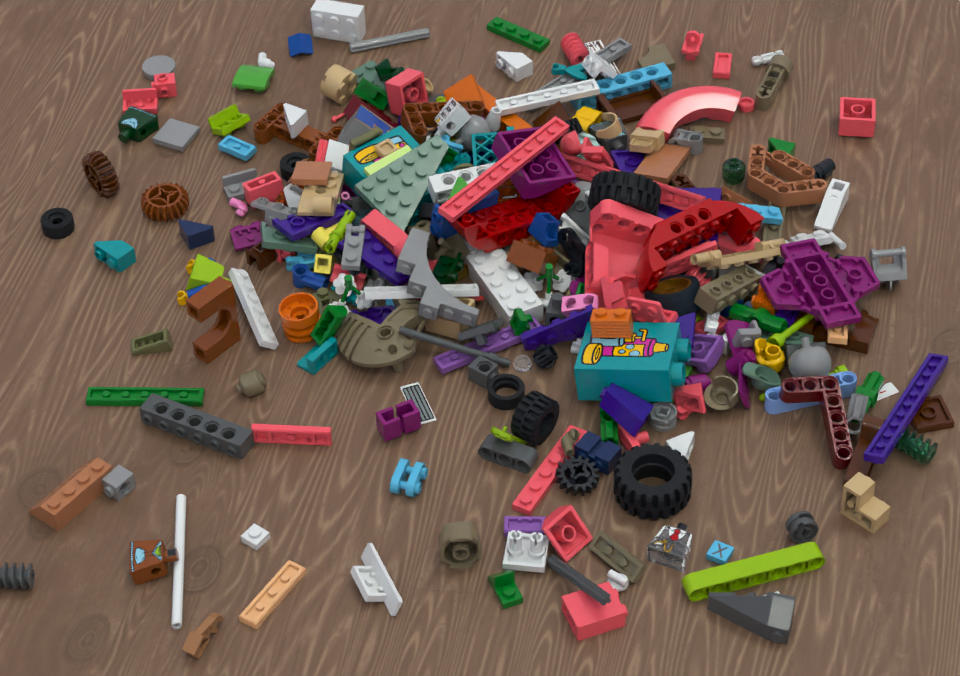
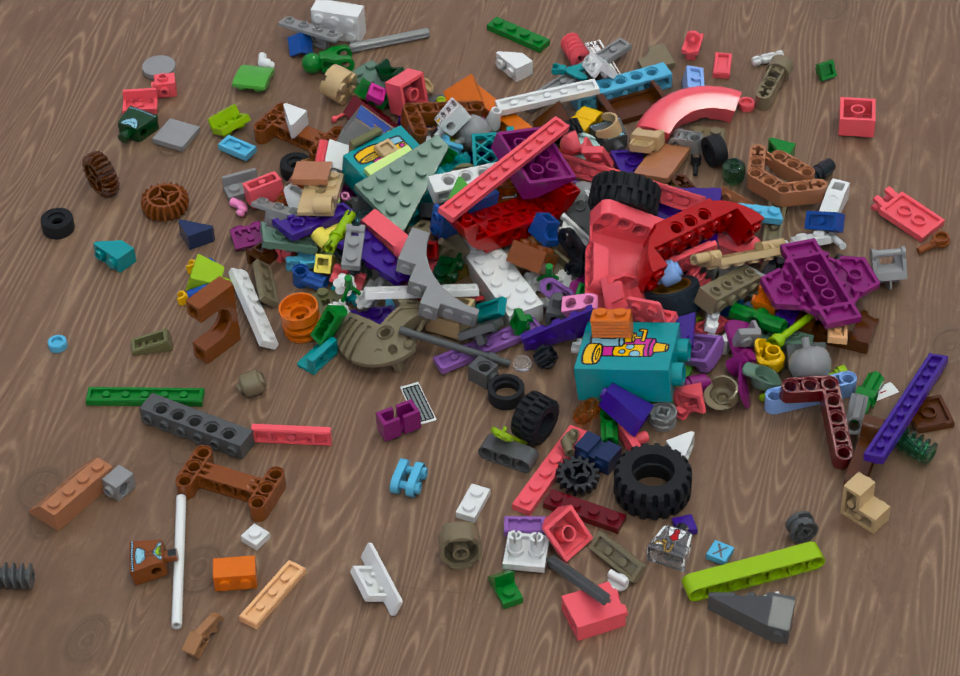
(57, 343): none -> medium azure tile
(235, 573): none -> orange brick
(259, 492): none -> dark orange beam
(265, 283): none -> dark tan plate
(313, 63): none -> green piece
(319, 35): none -> light grey bracket
(375, 94): none -> dark pink tile
(433, 250): none -> red slope
(473, 503): none -> white plate
(491, 309): none -> teal tile
(555, 286): none -> medium lavender plate
(586, 411): none -> clear orange gear
(587, 511): none -> dark red plate
(672, 274): none -> light blue head
(688, 520): none -> dark purple tile
(693, 77): none -> light blue hinge
(695, 162): none -> black hand
(714, 150): none -> black tyre
(825, 221): none -> blue plate
(826, 70): none -> green tile
(907, 214): none -> coral tile
(939, 239): none -> dark orange plate

